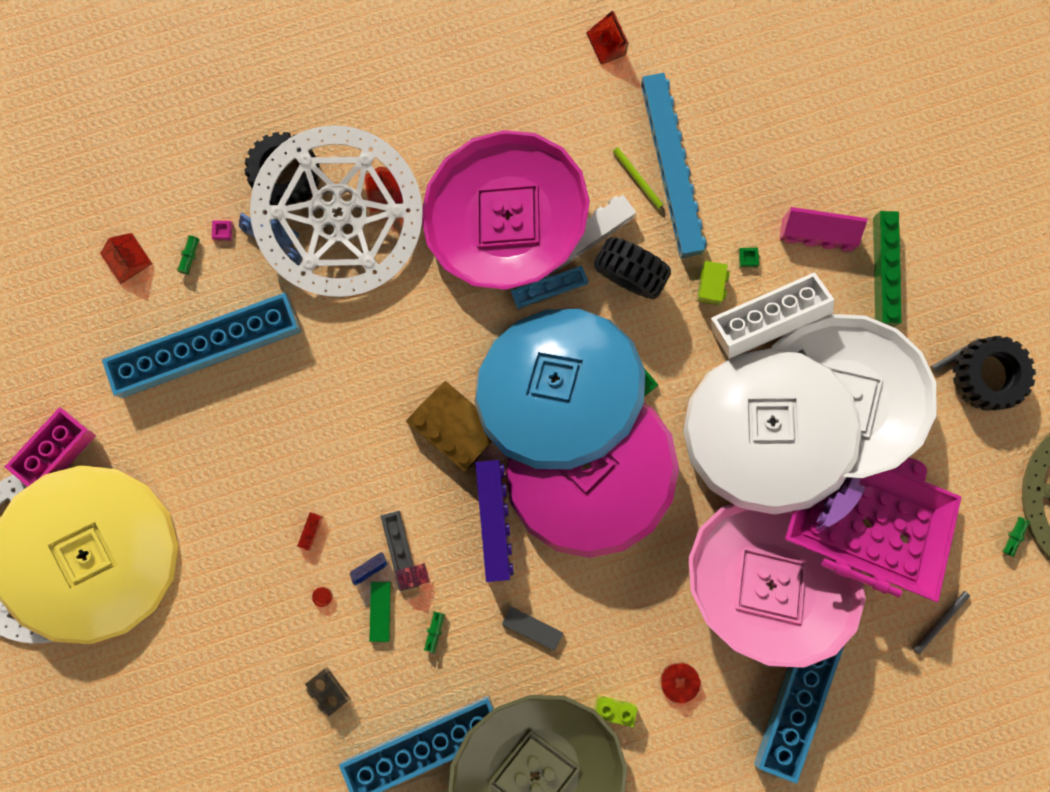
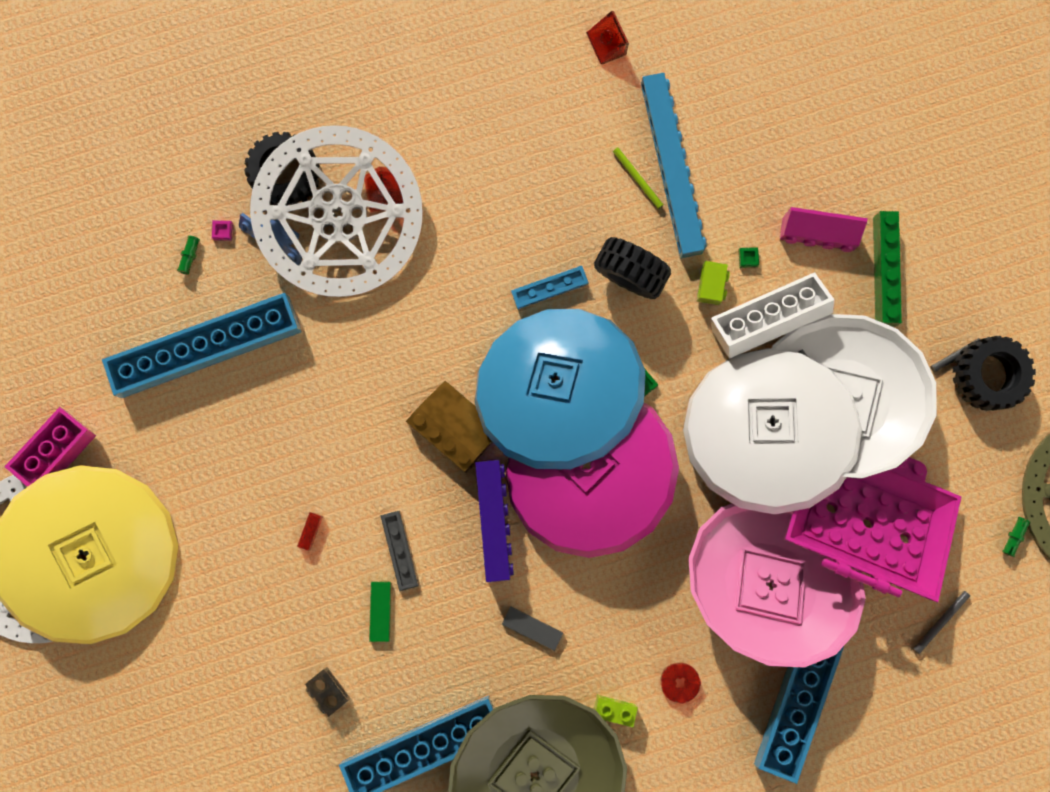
(125, 256): clear red slope -> none
(322, 596): clear red tile -> none
(369, 568): clear blue slope -> none
(412, 576): clear pink bracket -> none
(434, 632): green pin -> none
(496, 177): dark pink container -> none
(601, 225): white brick -> none
(840, 503): medium lavender slope -> none

